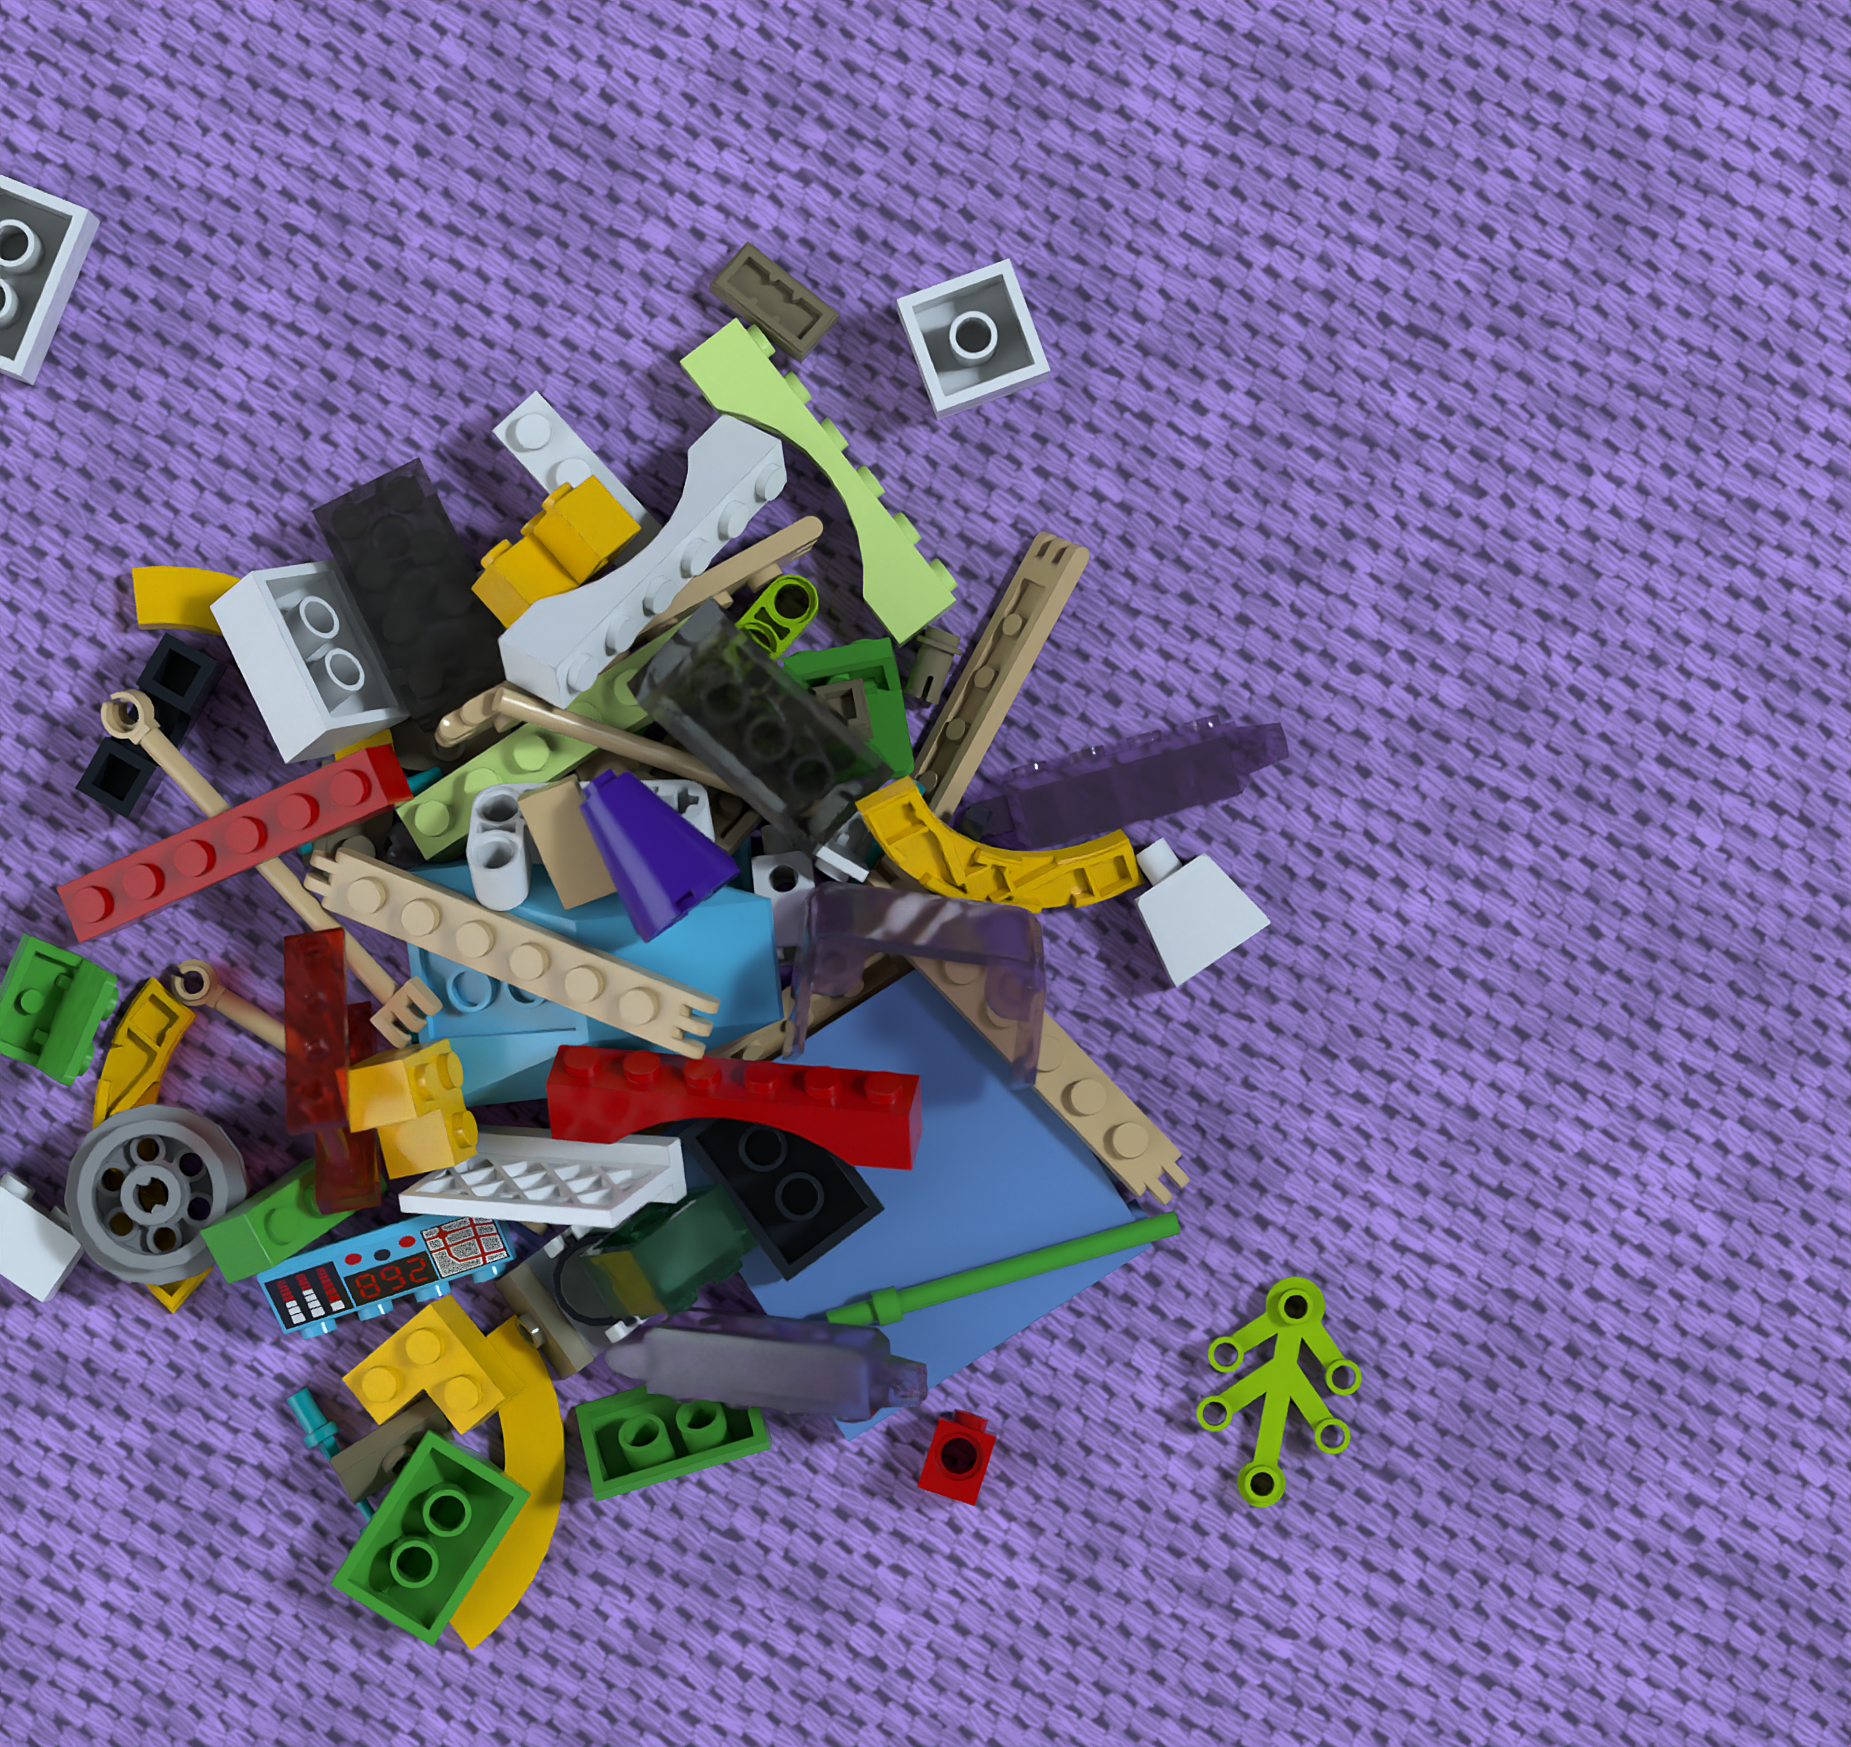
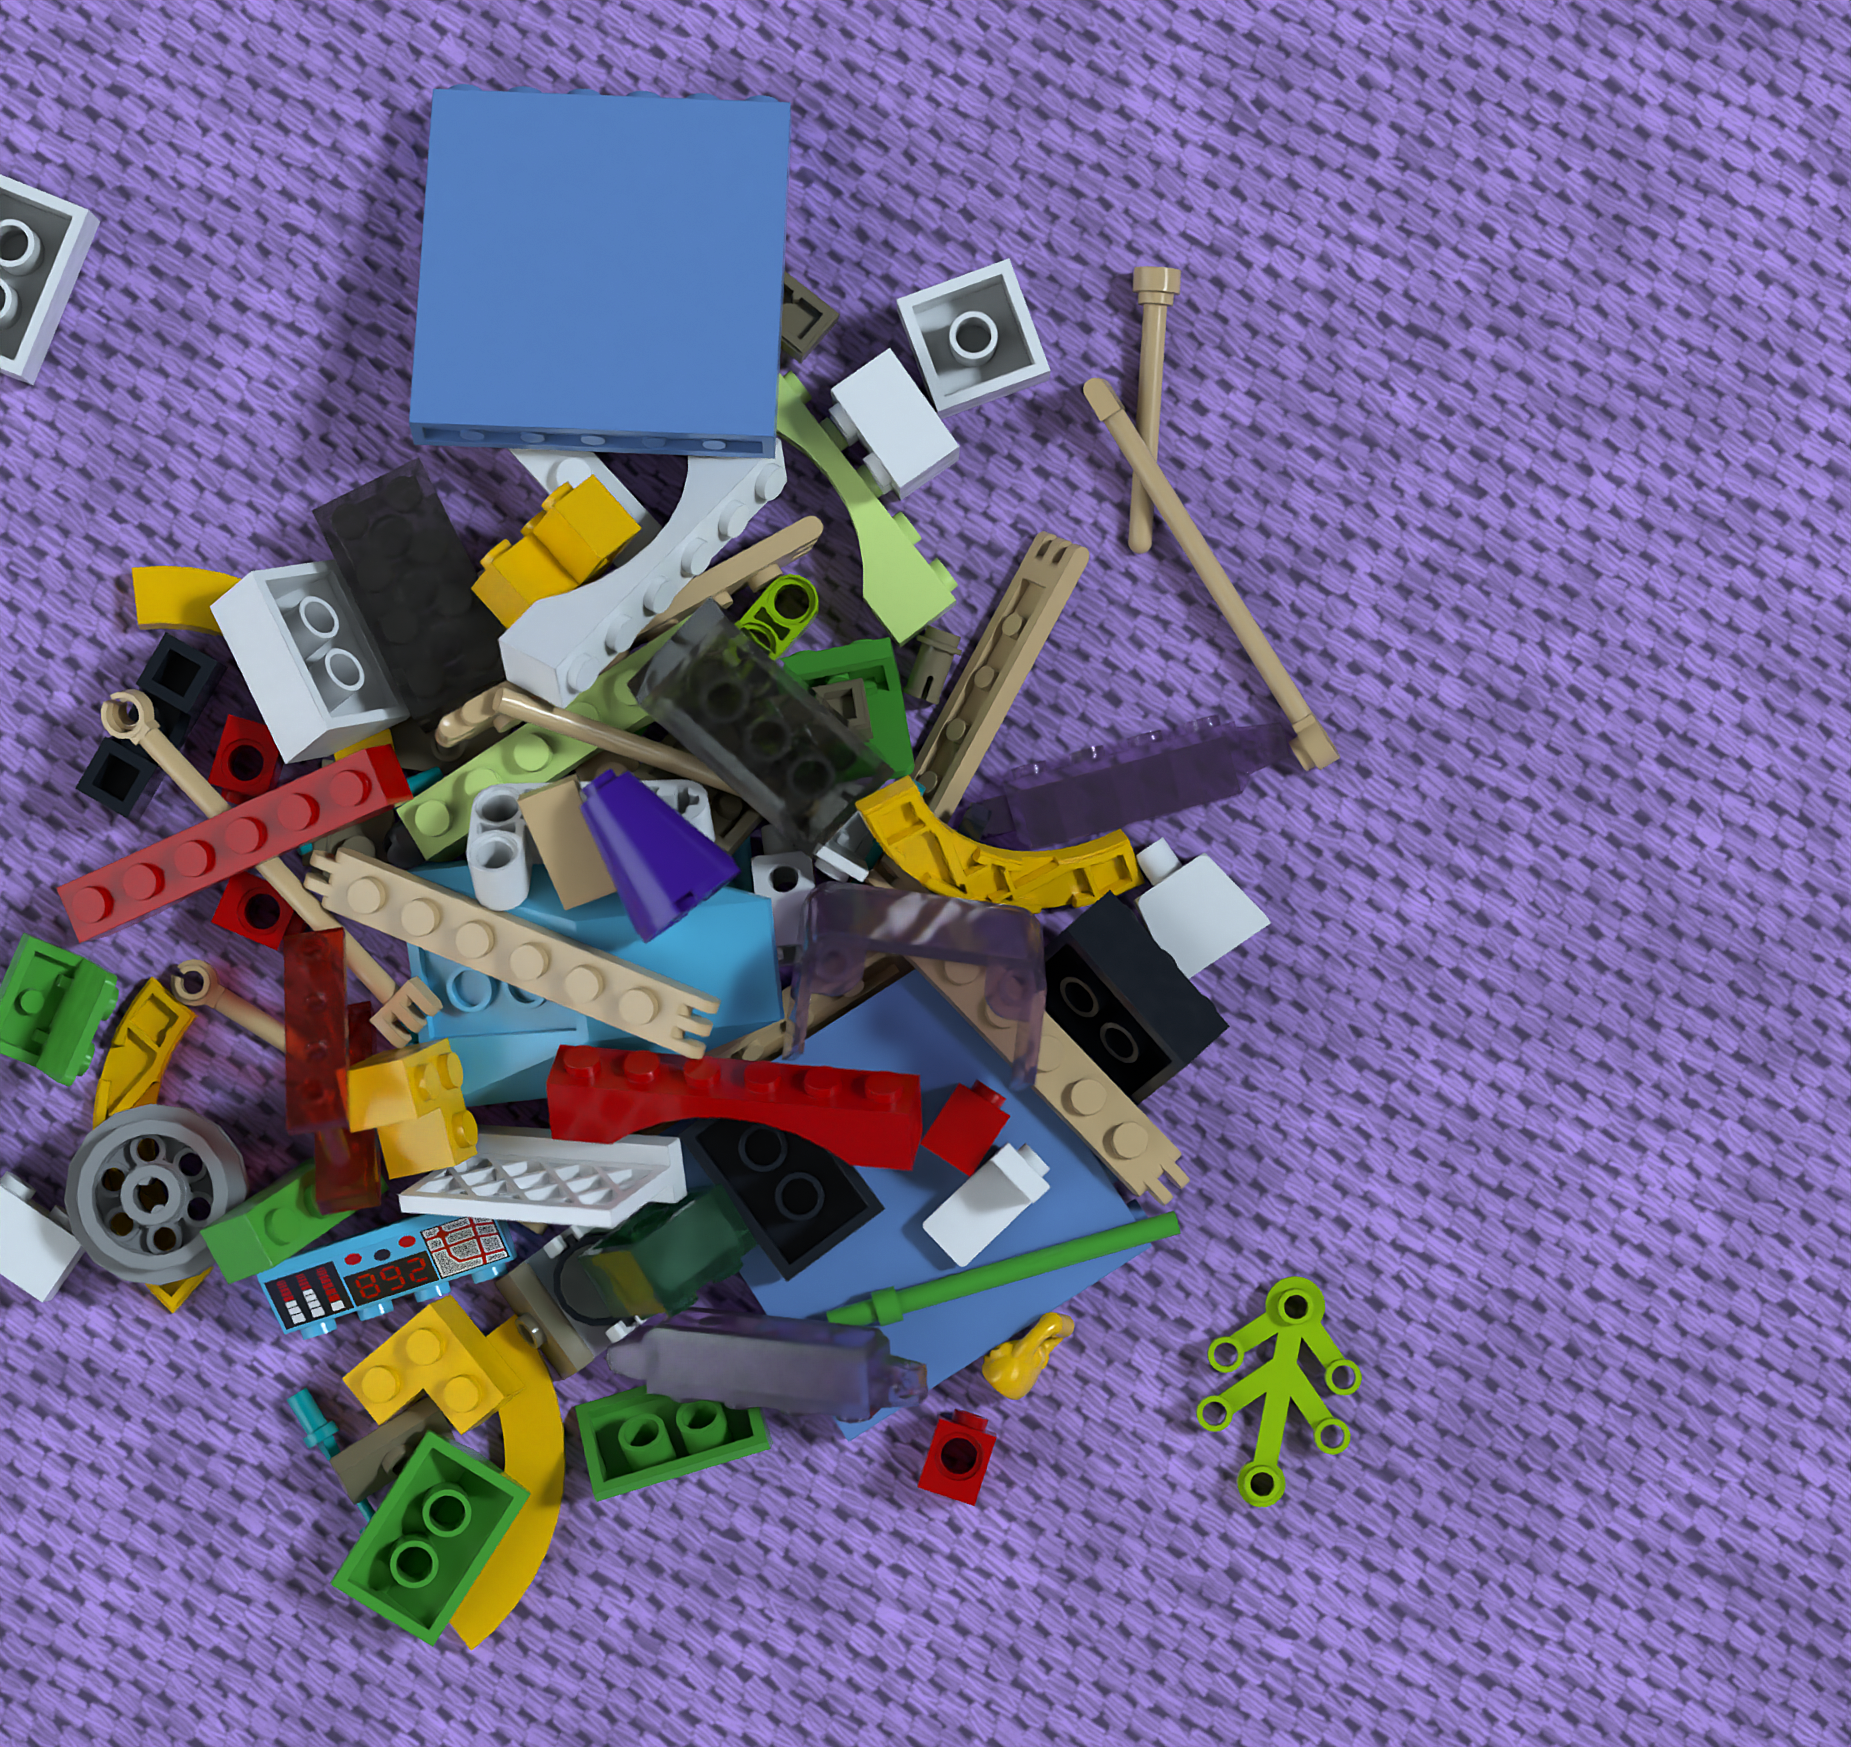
(235, 911): none -> red brick
(236, 737): none -> red brick
(602, 272): none -> medium blue panel
(893, 425): none -> white brick
(967, 1126): none -> red brick
(988, 1202): none -> white bracket
(1016, 1364): none -> yellow piece
(1126, 999): none -> black brick
(1155, 293): none -> tan piece
(1312, 743): none -> tan hinge

